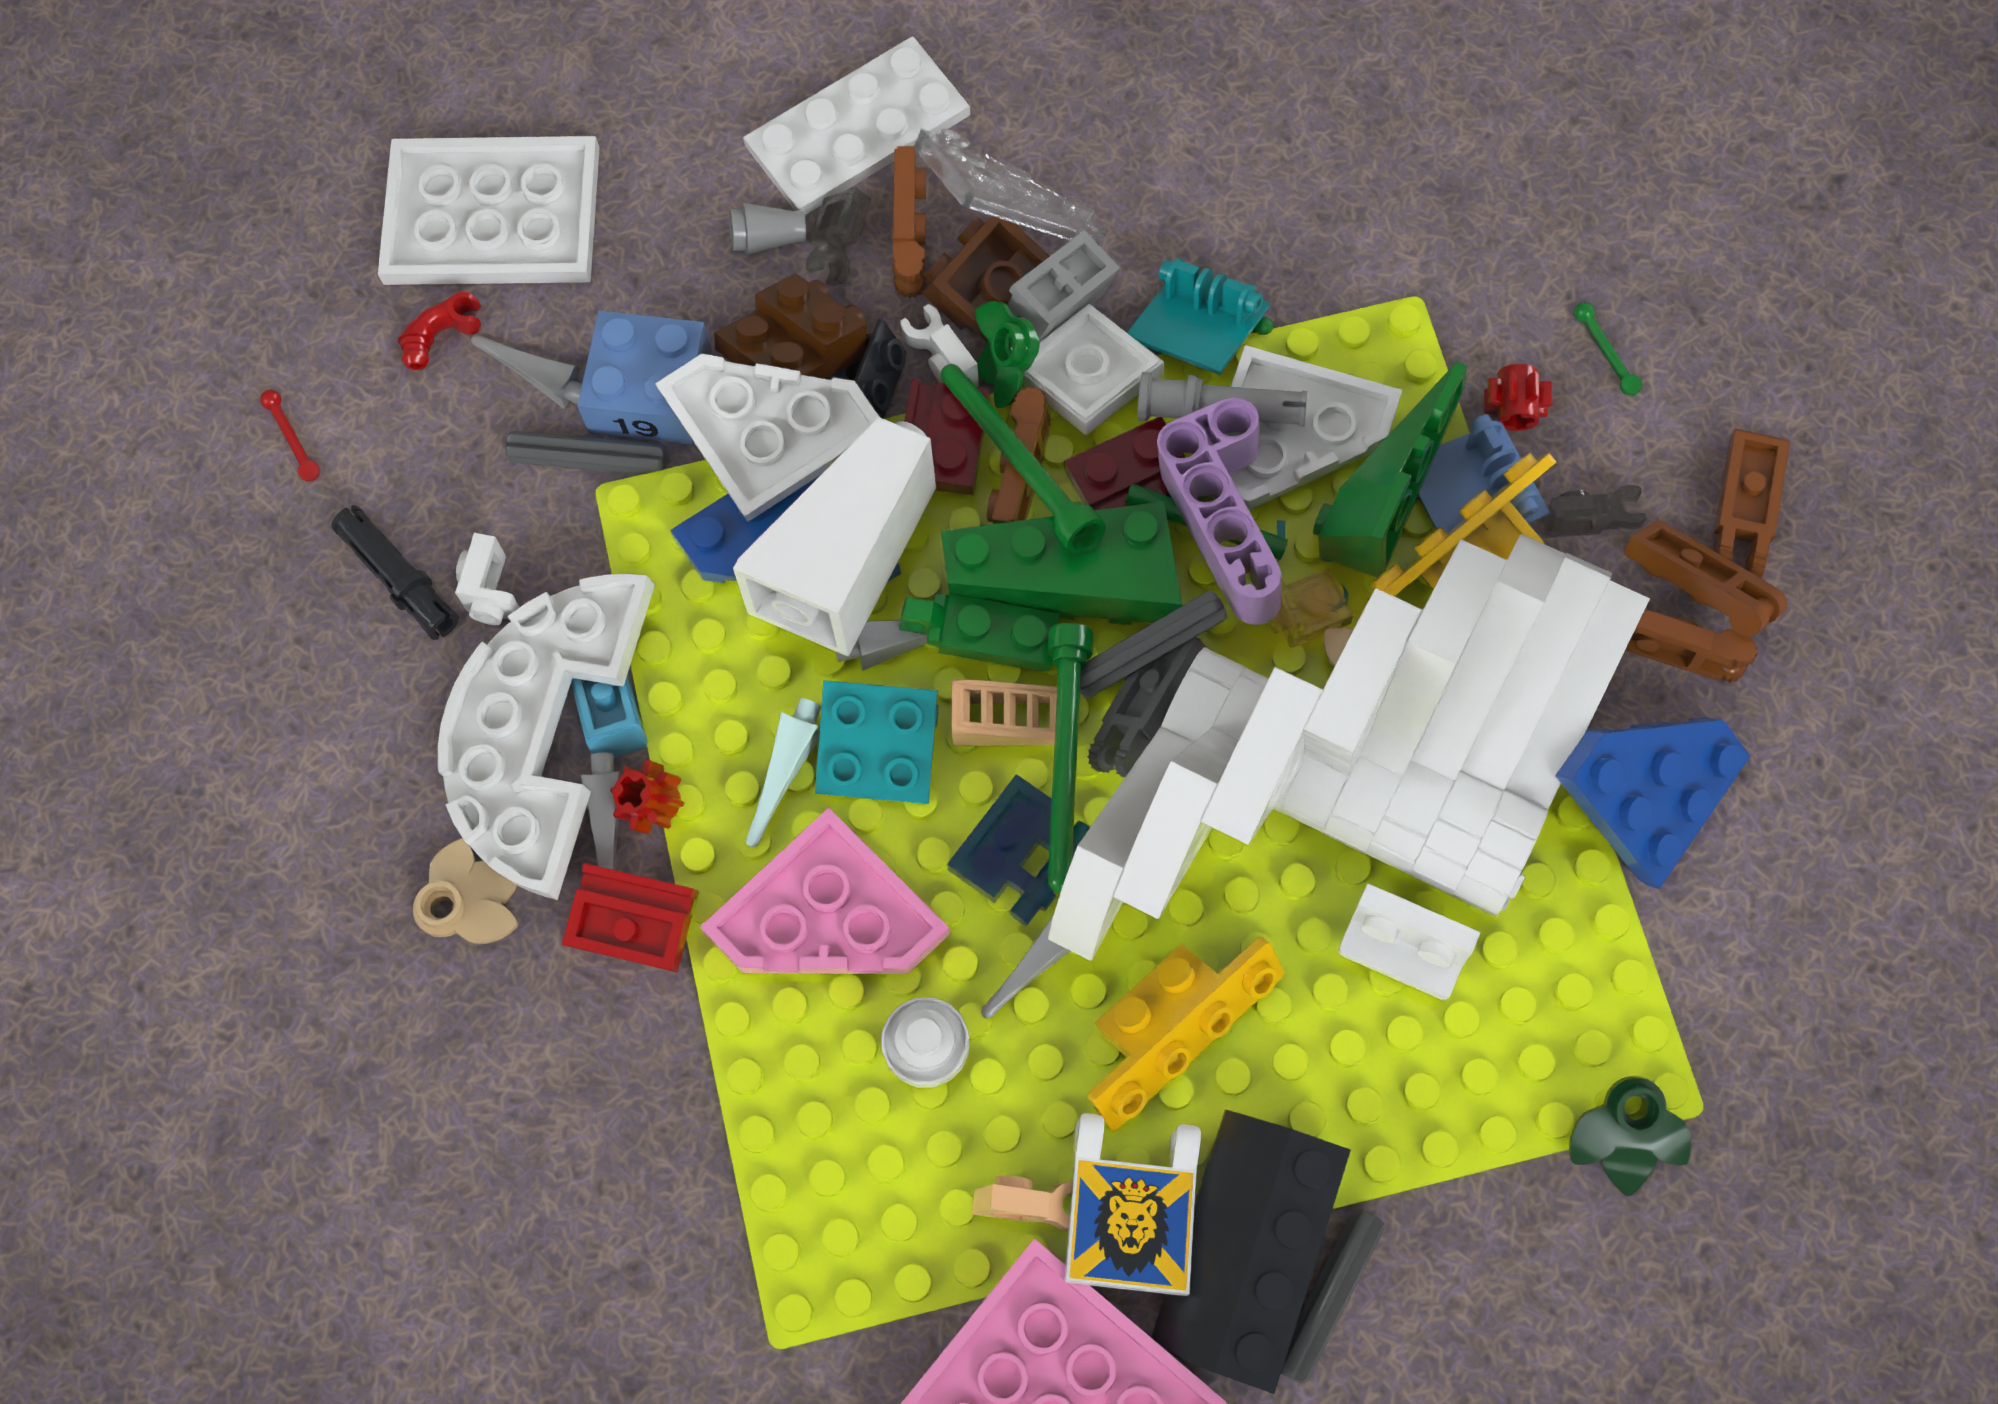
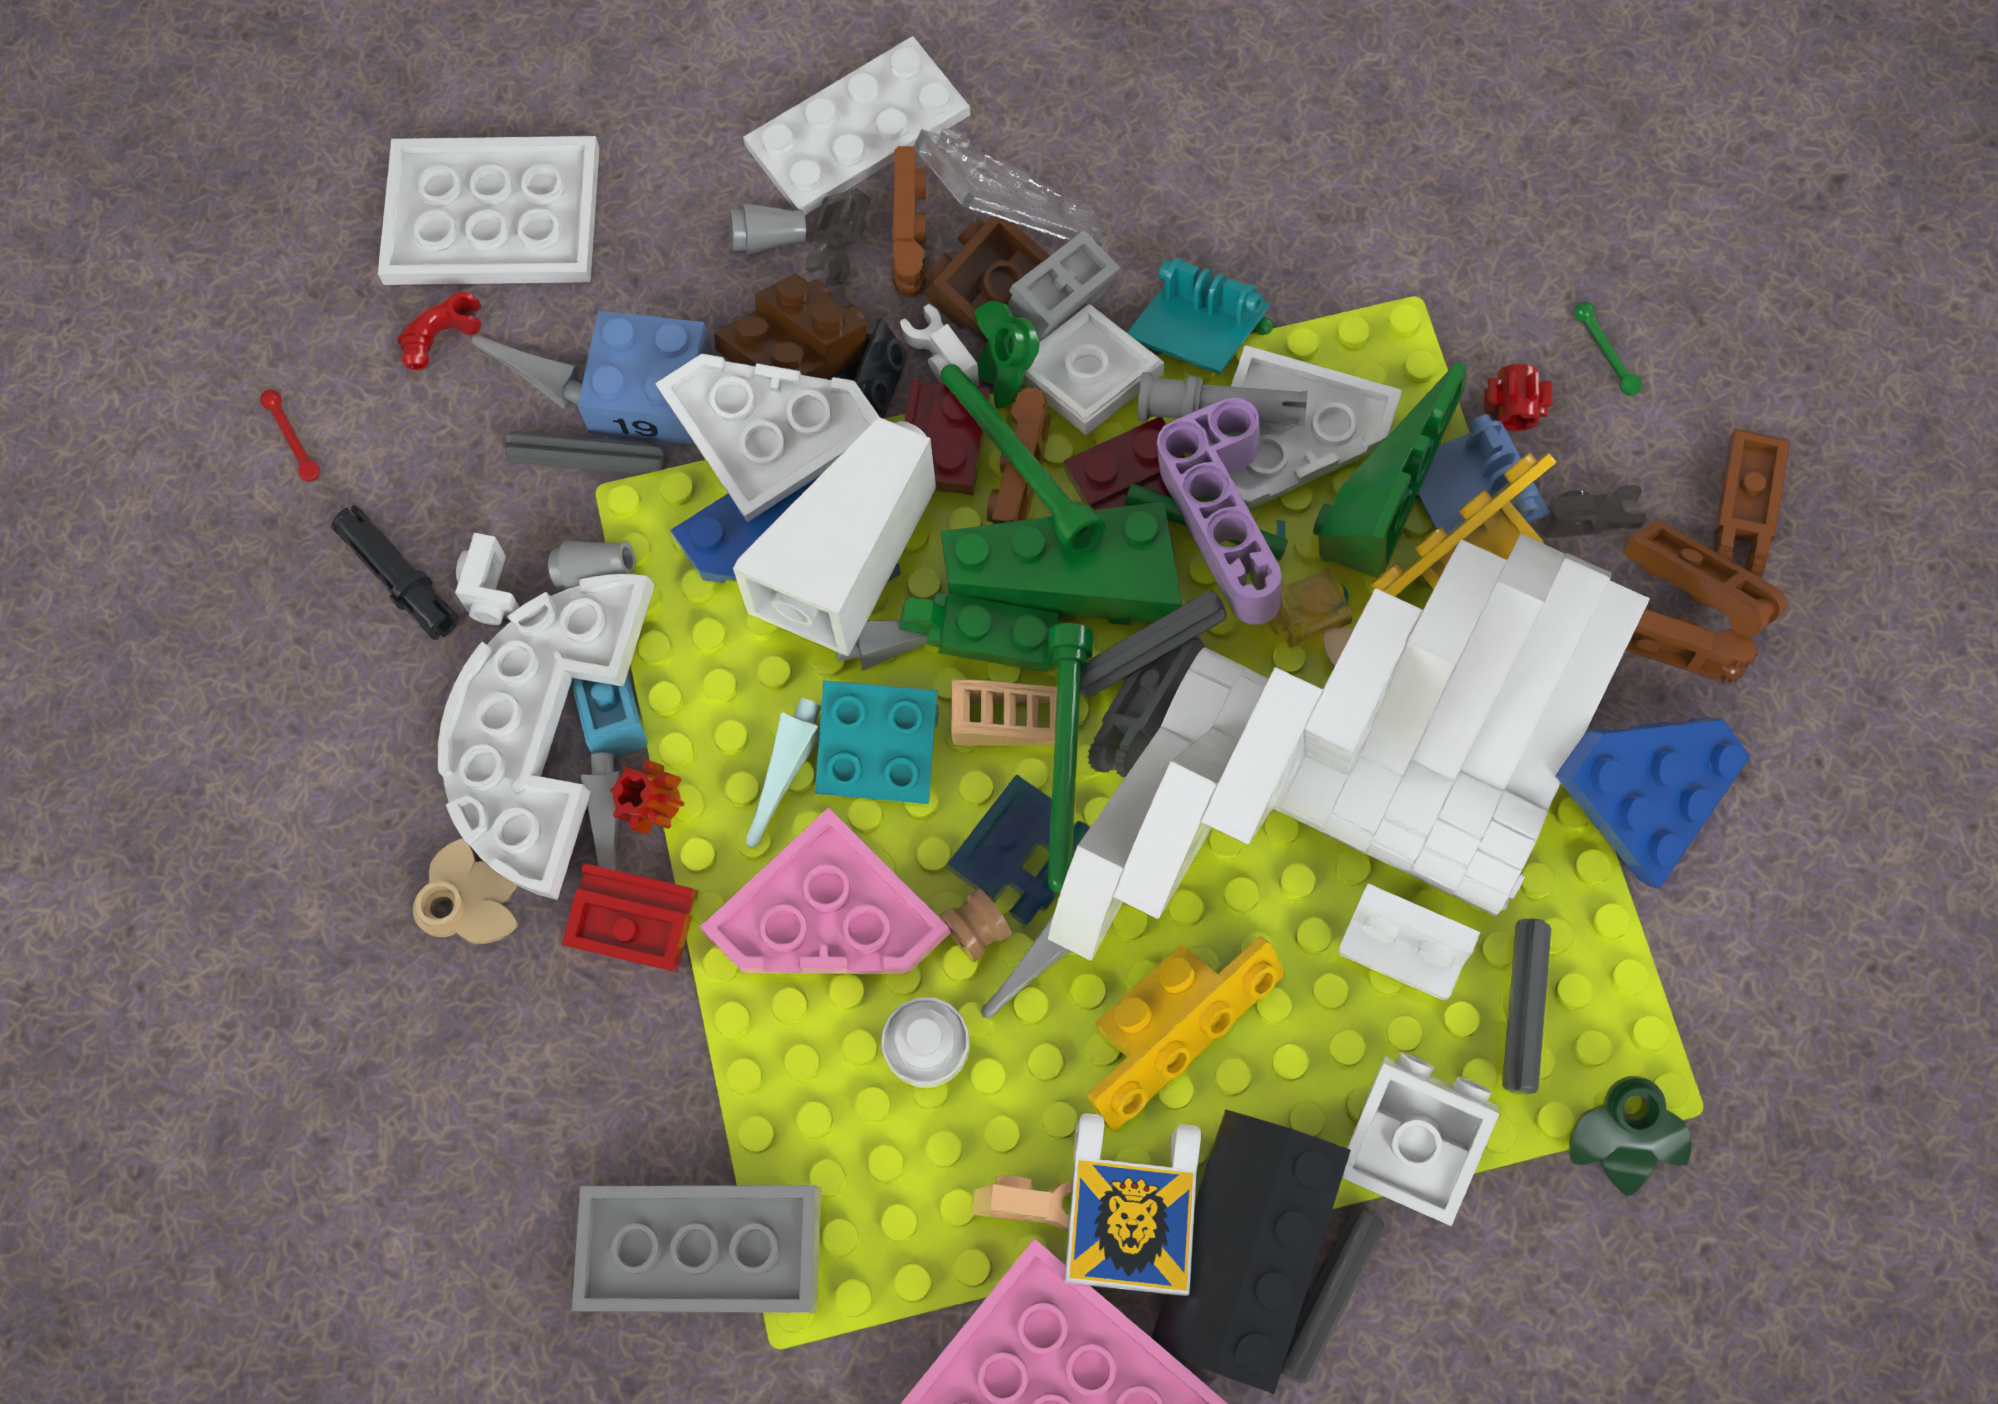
(588, 559): none -> light grey cone
(697, 1249): none -> light grey plate
(976, 924): none -> medium nougat wheel
(1420, 1137): none -> white plate
(1526, 1006): none -> dark grey axle

